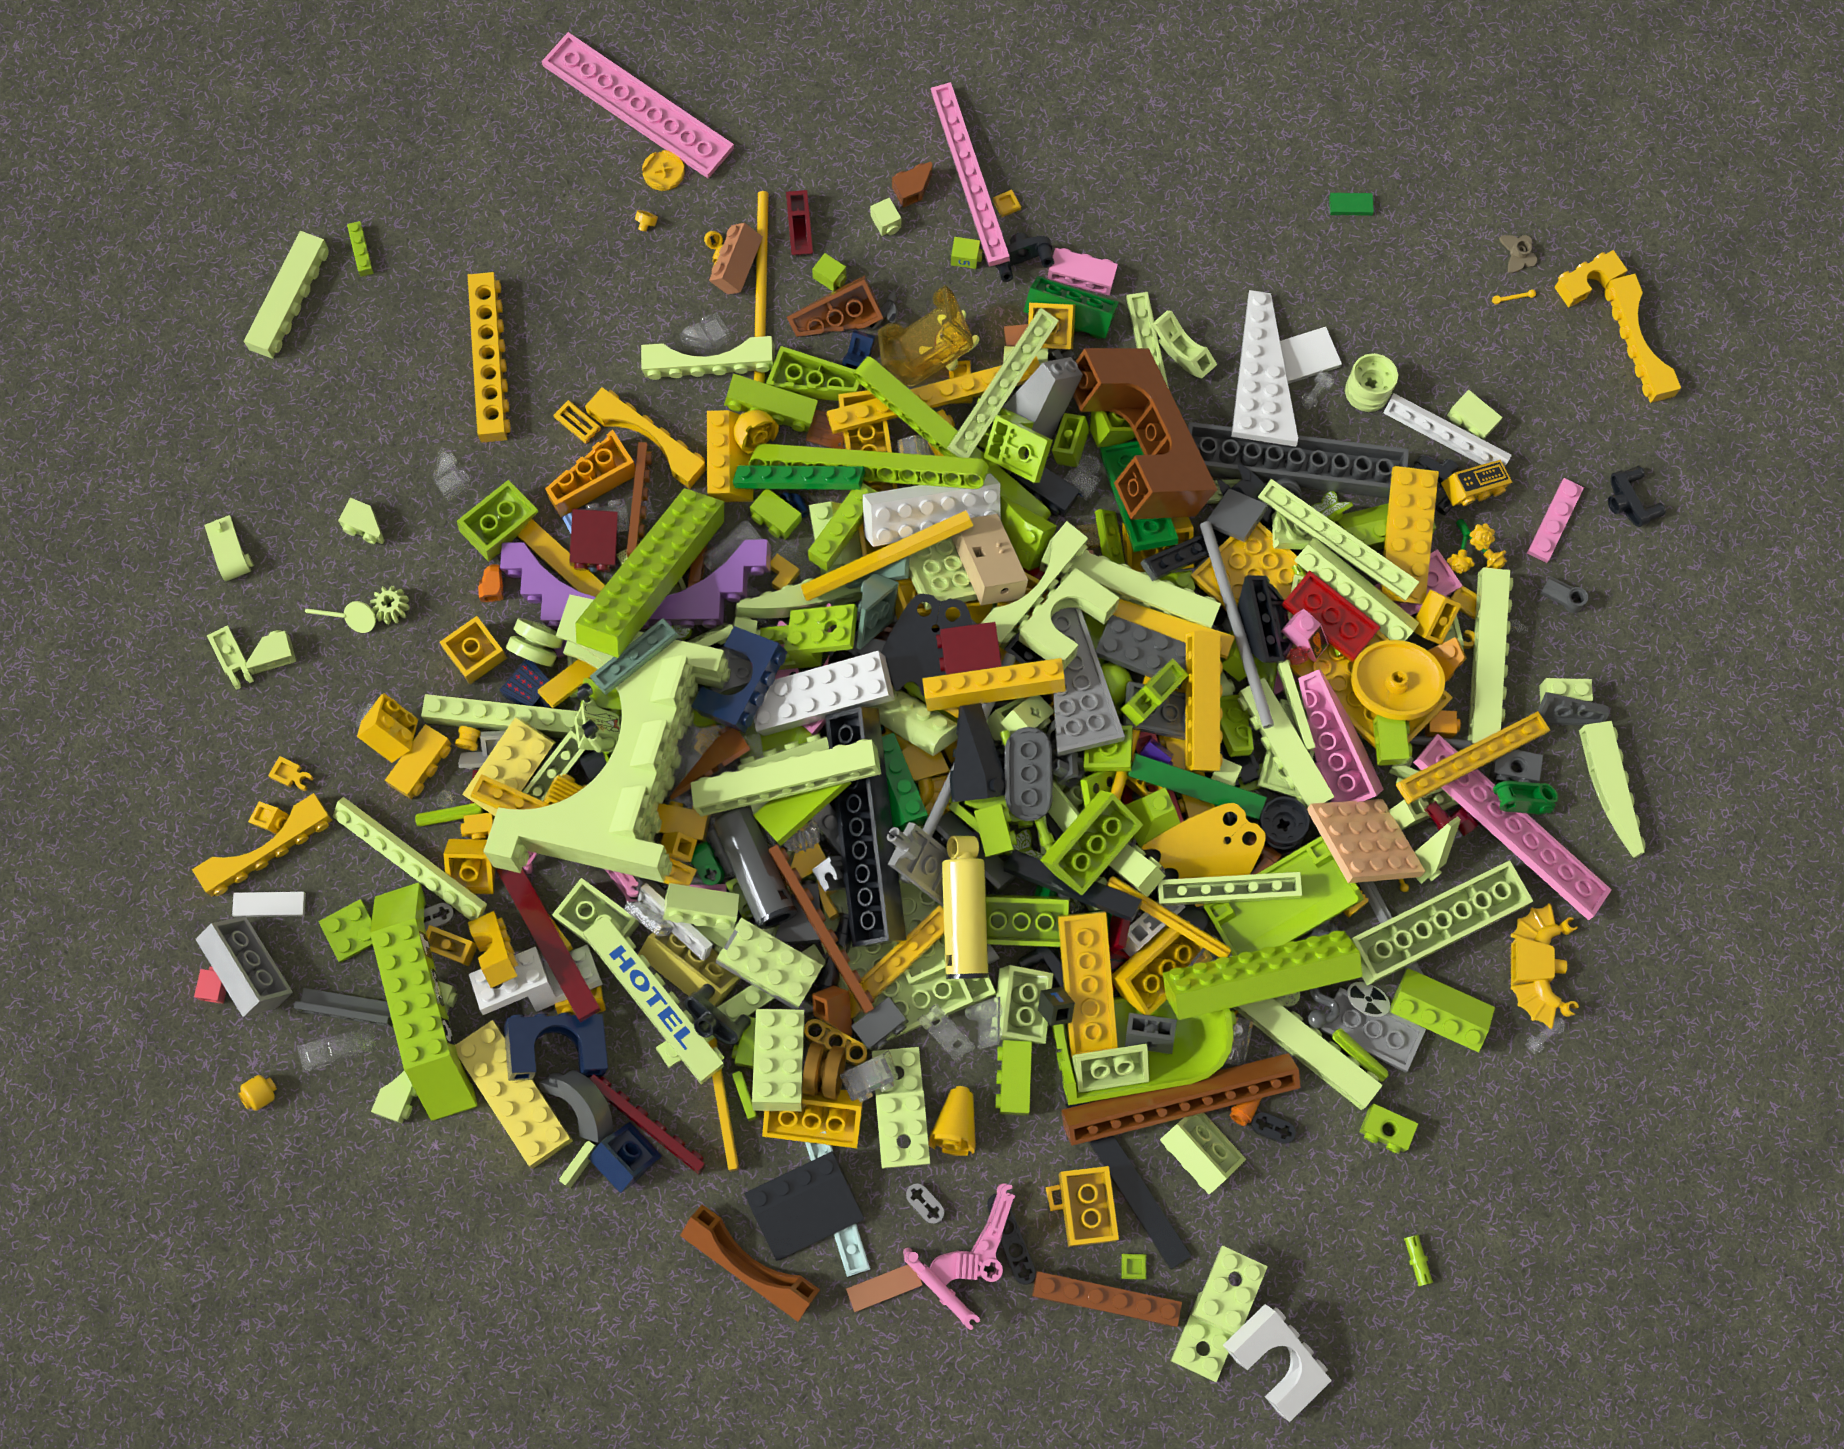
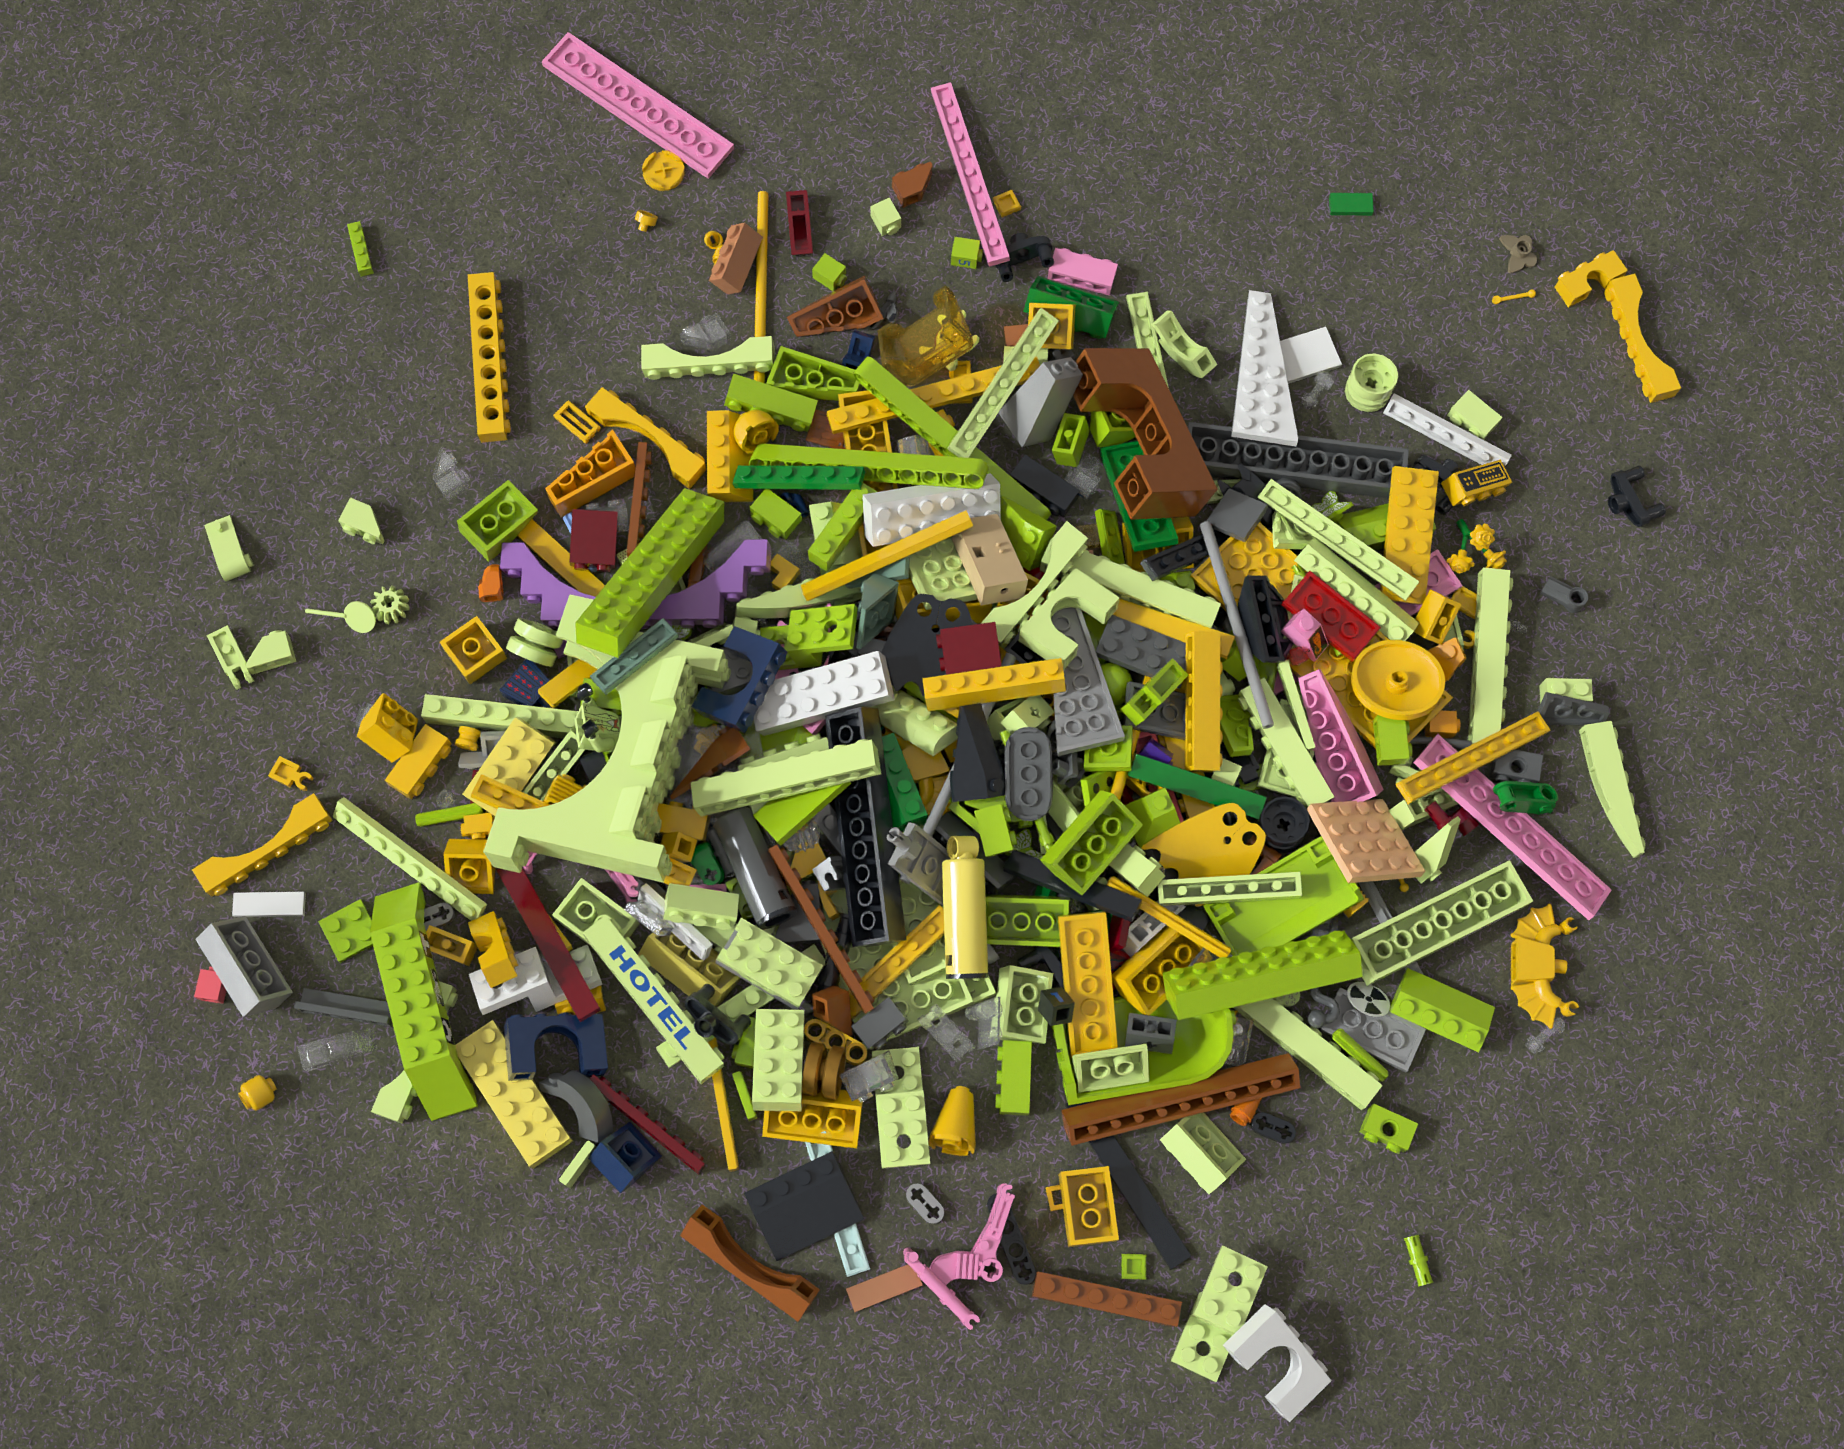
(268, 817): yellow bracket -> none
(286, 295): yellowish green brick -> none
(1008, 443): lime bracket -> none
(1555, 520): bright pink plate -> none

